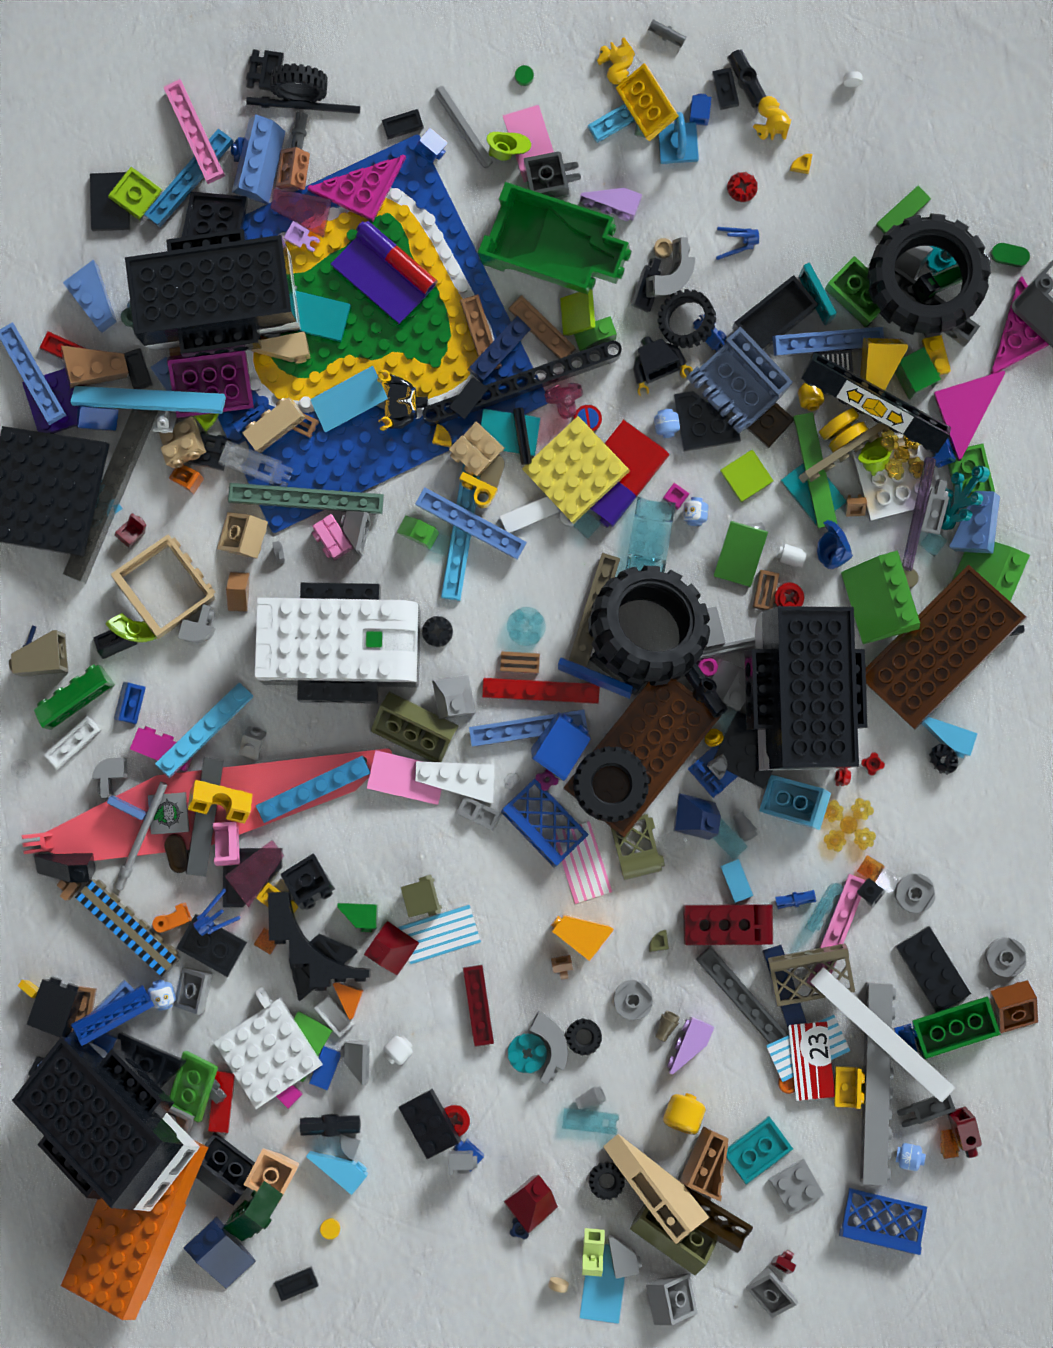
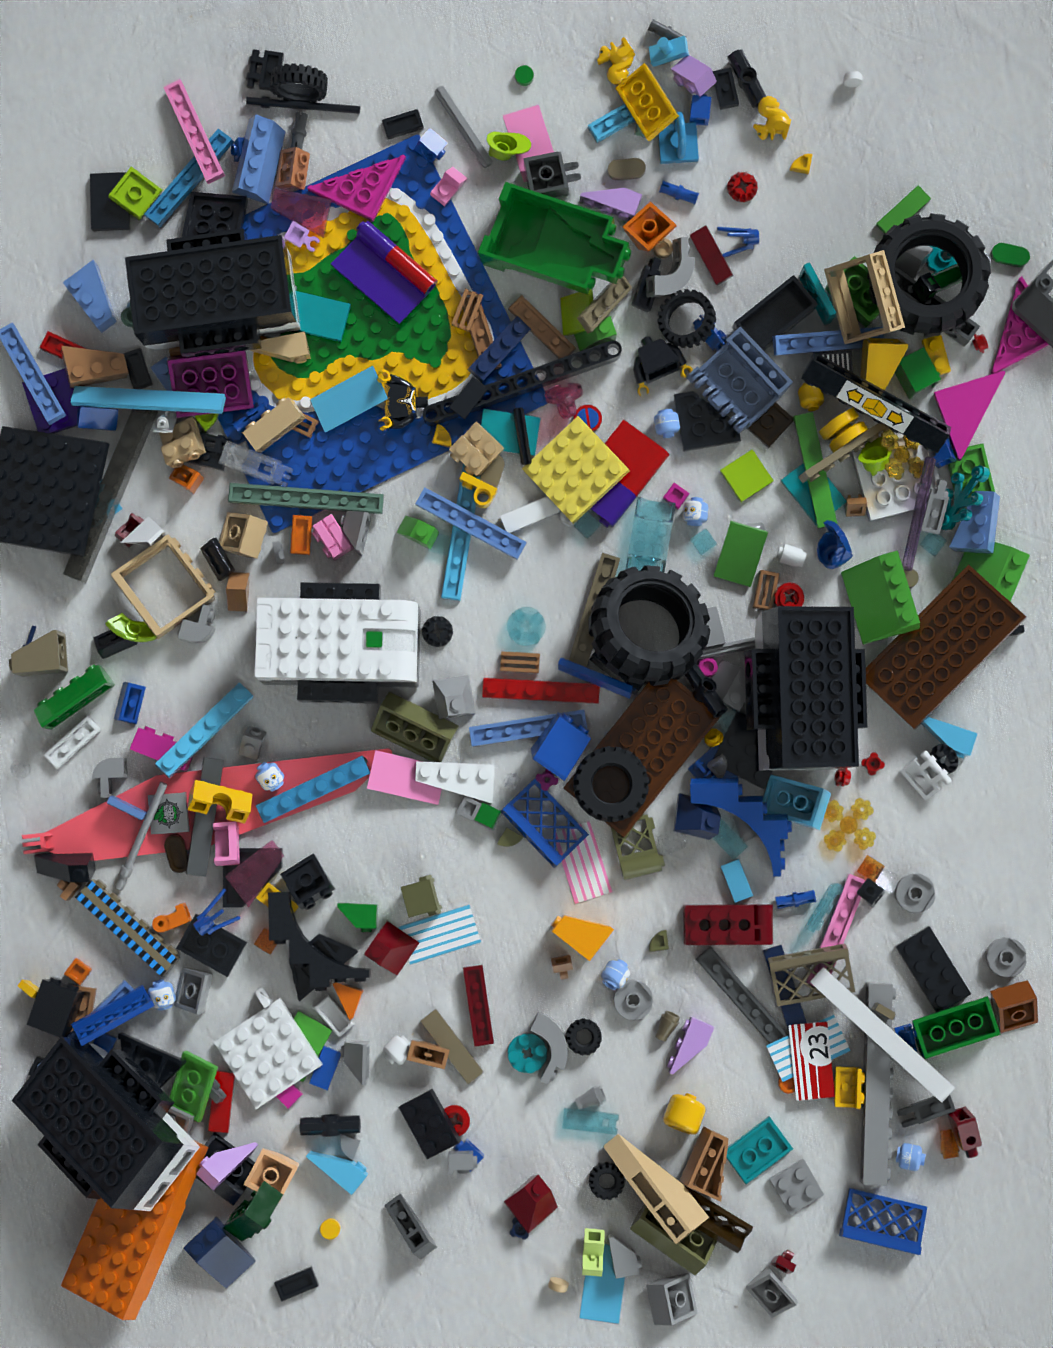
(78, 971): none -> orange tile
(145, 534): none -> white slope
(217, 559): none -> black plate
(223, 1163): none -> lavender slope
(269, 776): none -> head
(301, 534): none -> orange tile
(410, 1227): none -> dark grey slope
(427, 1054): none -> medium nougat slope
(446, 1038): none -> dark tan tile
(448, 186): none -> bright pink slope
(472, 295): none -> medium nougat tile
(487, 815): none -> green tile
(509, 838): none -> olive tile
(604, 304): none -> dark tan tile
(615, 974): none -> light blue head
(626, 169): none -> dark tan tile
(648, 227): none -> orange slope
(668, 50): none -> medium azure tile
(679, 192): none -> blue pin
(693, 75): none -> lavender brick
(703, 541): none -> clear light blue tile
(711, 255): none -> dark red tile
(728, 795): none -> blue arch
(884, 294): none -> tan window
(884, 1010): none -> dark tan tile
(921, 779): none -> white plate
(980, 343): none -> red plate

